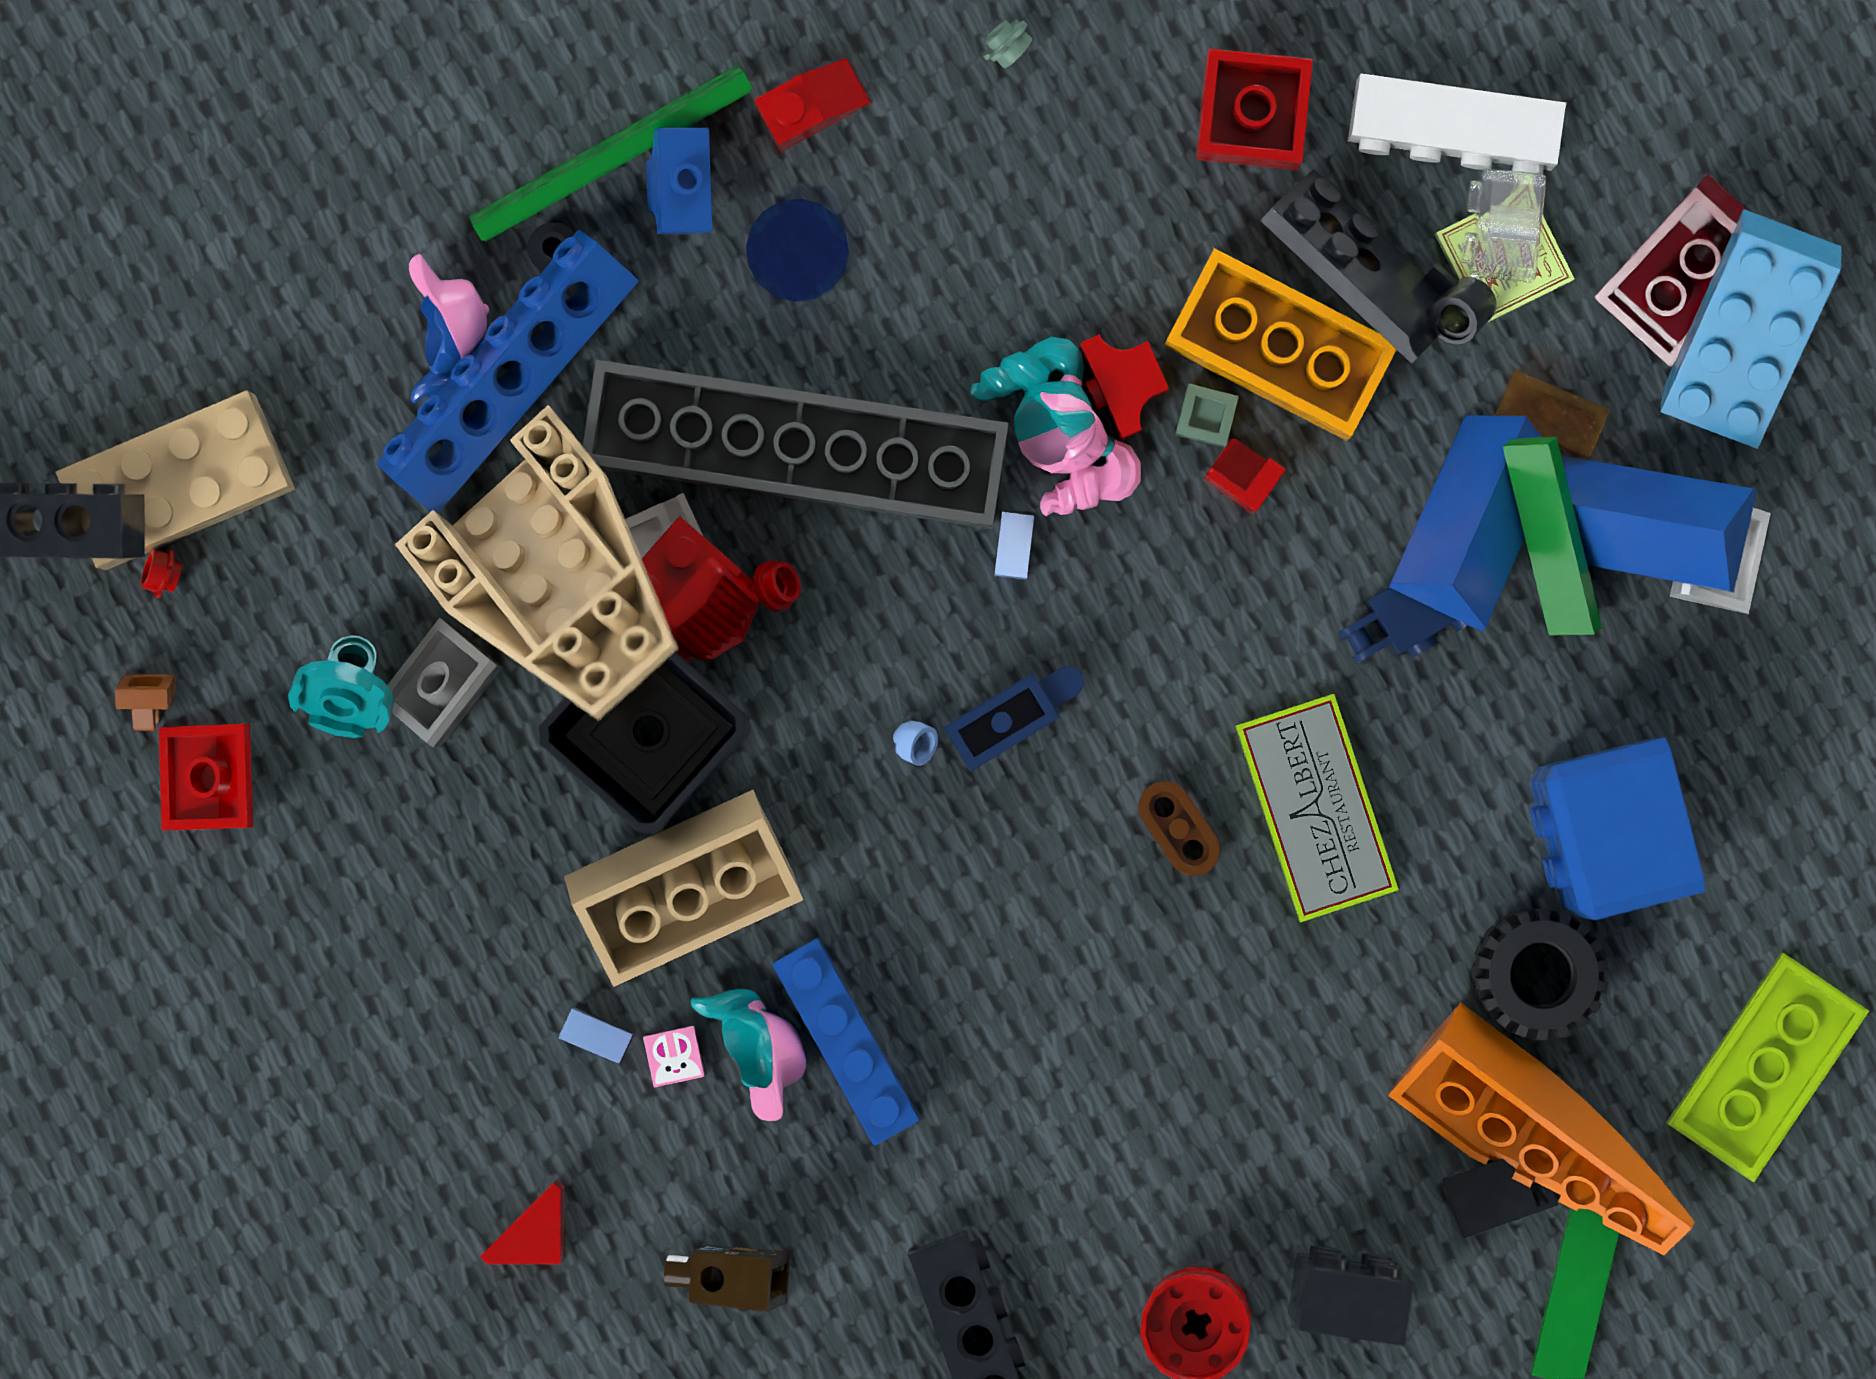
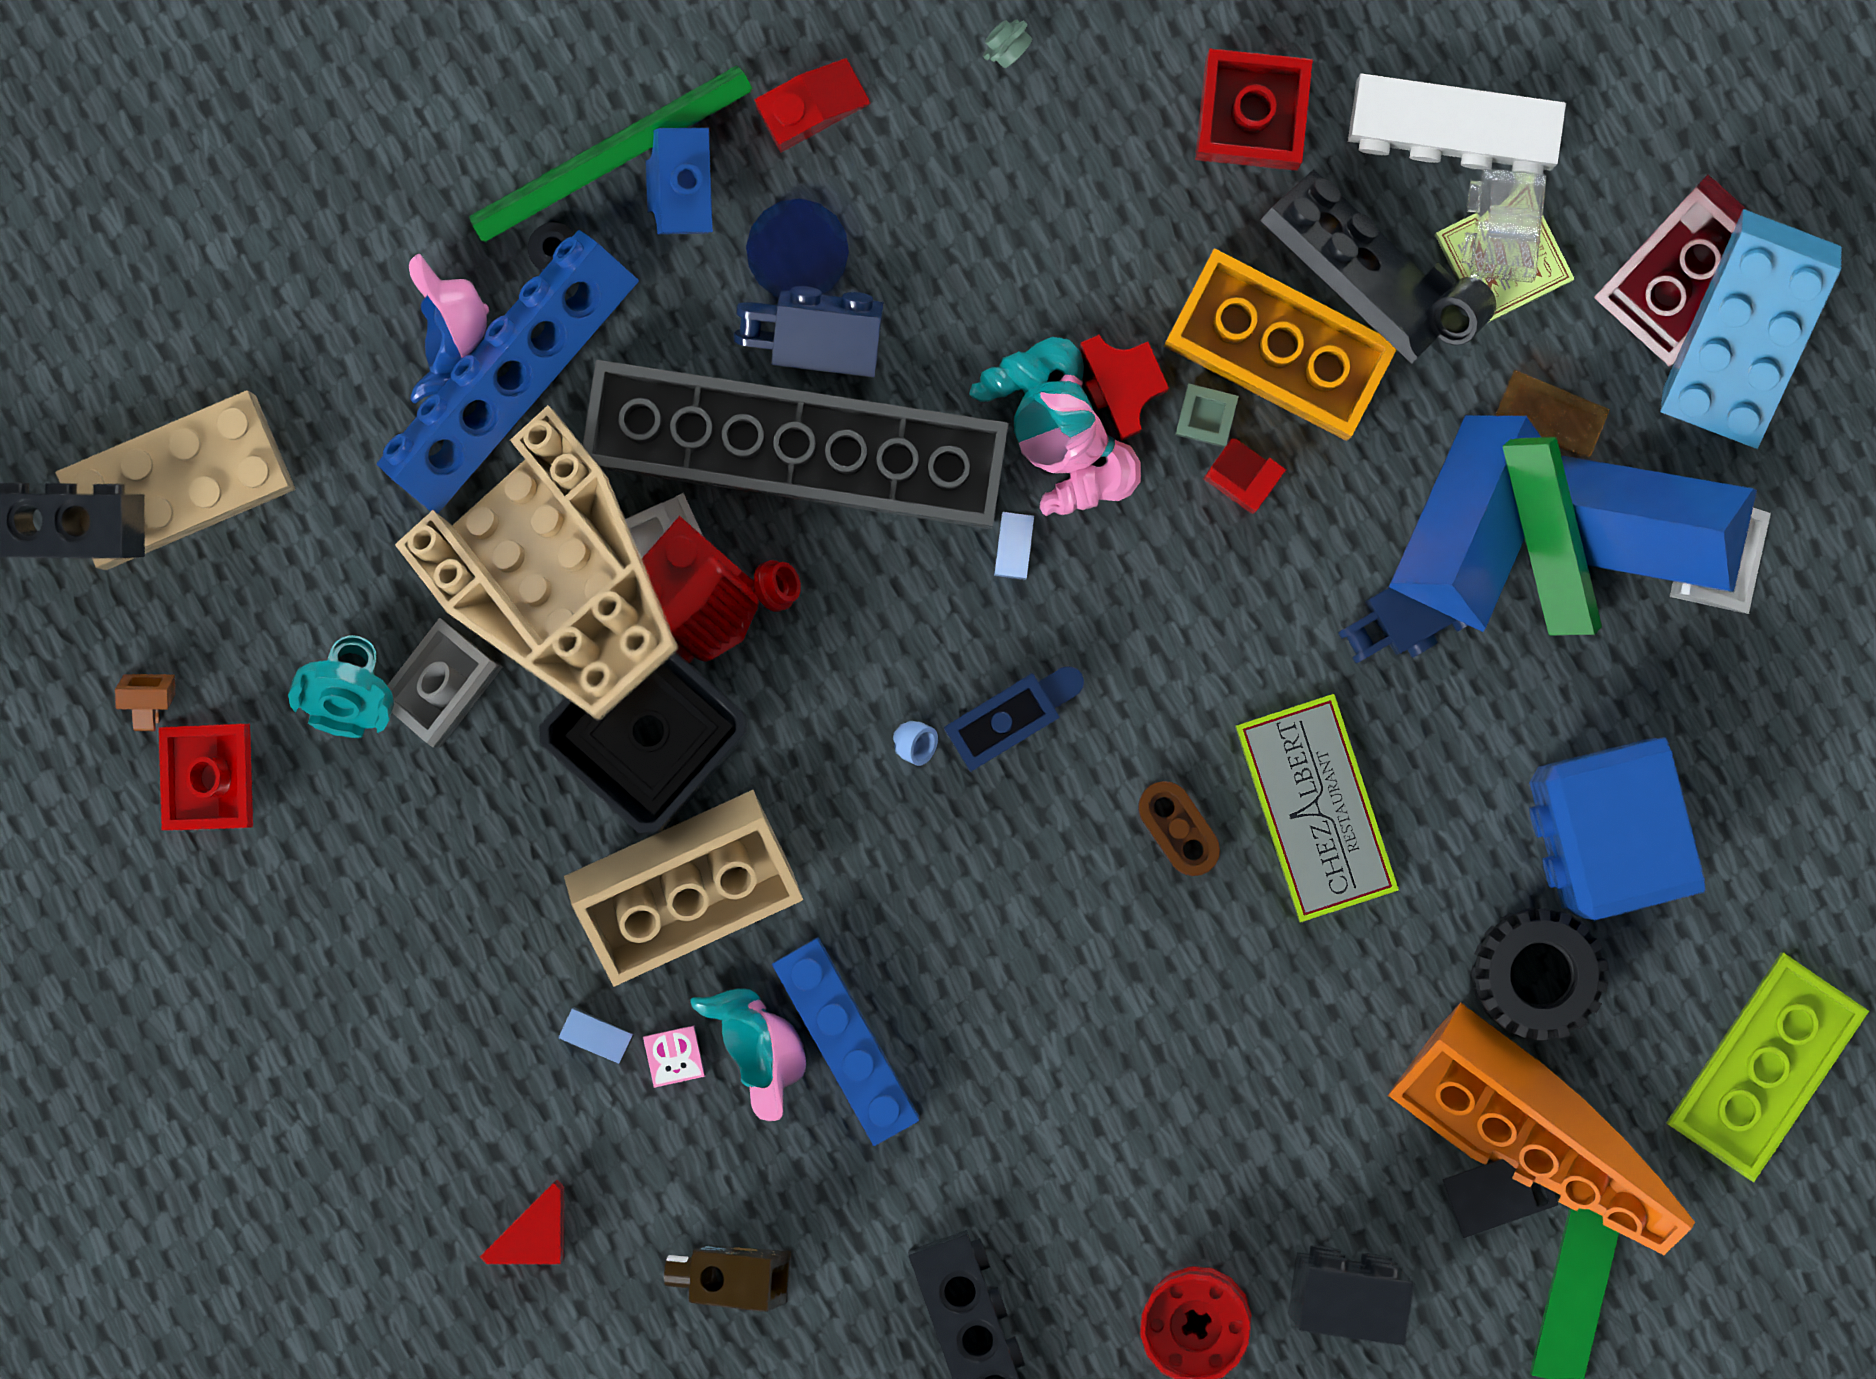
(160, 572): red plate -> none
(816, 330): none -> dark blue brick

